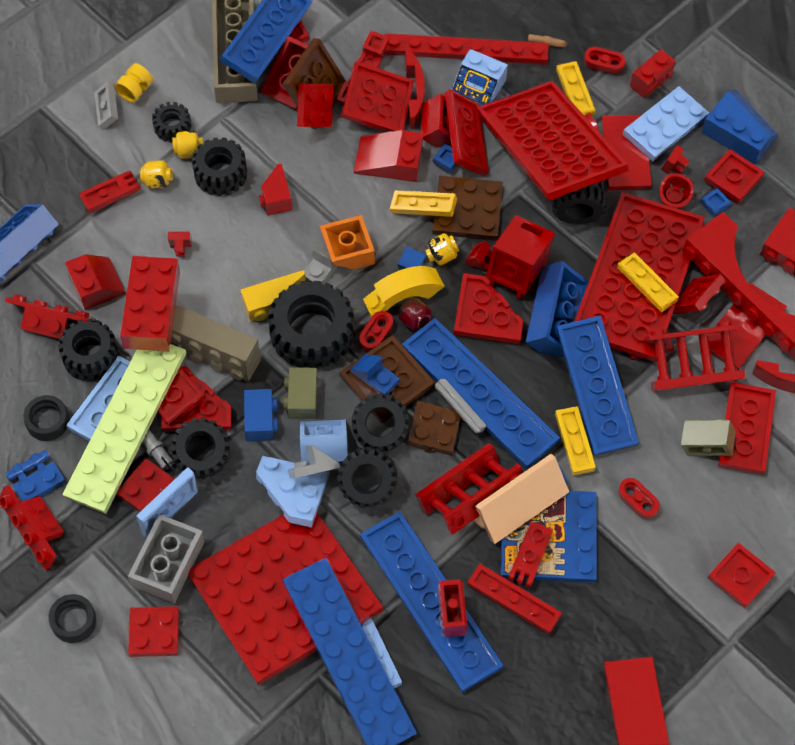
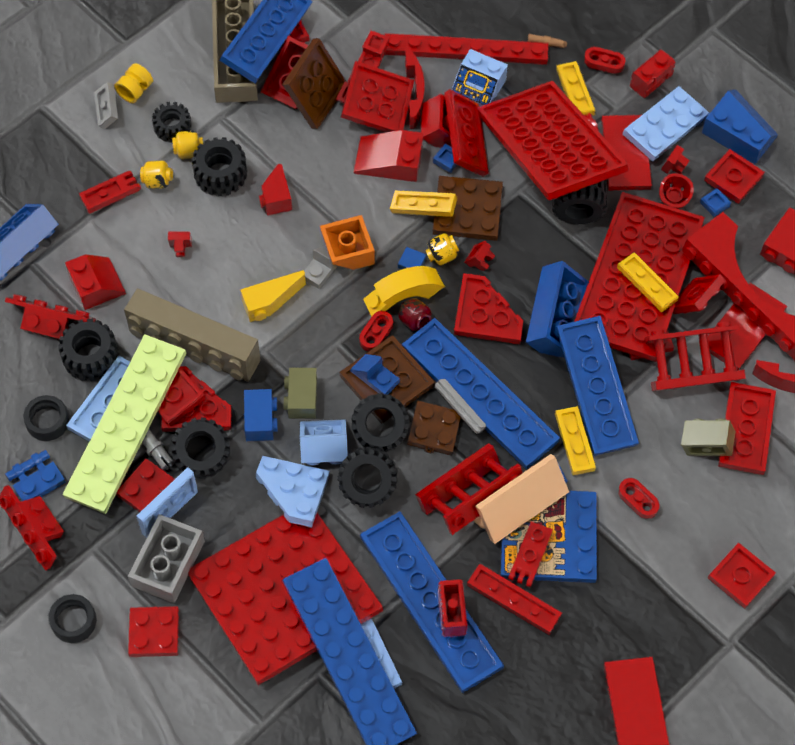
(150, 303): red brick -> none
(307, 299): black tyre -> none
(315, 105): red plate -> none
(317, 463): light grey slope -> none
(519, 255): red container -> none

